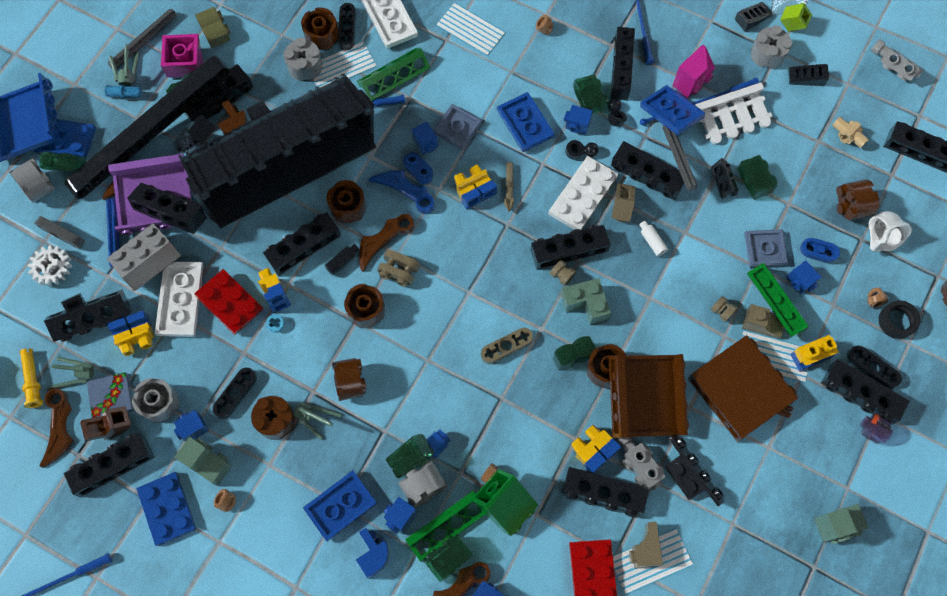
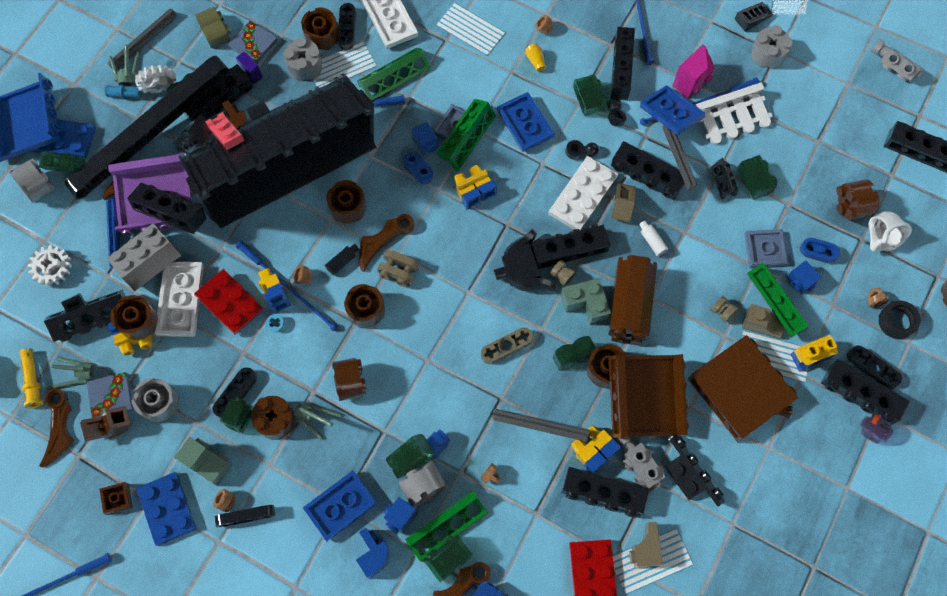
(59, 232): dark grey beam -> none
(77, 473): black brick -> none
(116, 498): none -> reddish brown piece
(134, 317): none -> reddish brown brick
(155, 79): none -> white gear
(180, 54): dark pink slope -> none
(190, 425): blue brick -> none
(224, 131): none -> coral plate
(236, 415): none -> clear green brick
(244, 516): none -> black beam
(249, 66): none -> dark purple piece
(253, 41): none -> sand blue tile
(257, 260): none -> blue piece
(298, 253): black brick -> none
(302, 275): none -> medium nougat tile
(398, 181): blue piece -> none
(465, 130): none -> green fence
(505, 502): green slope -> none
(509, 201): dark tan piece -> none
(521, 266): none -> black torso
(535, 55): none -> yellow cone
(540, 425): none -> dark grey axle
(578, 119): blue brick -> none
(632, 300): none -> reddish brown brick
(796, 17): lime brick -> none
(817, 80): black slope -> none
(841, 524): sand green brick -> none
(850, 132): tan axle -> none

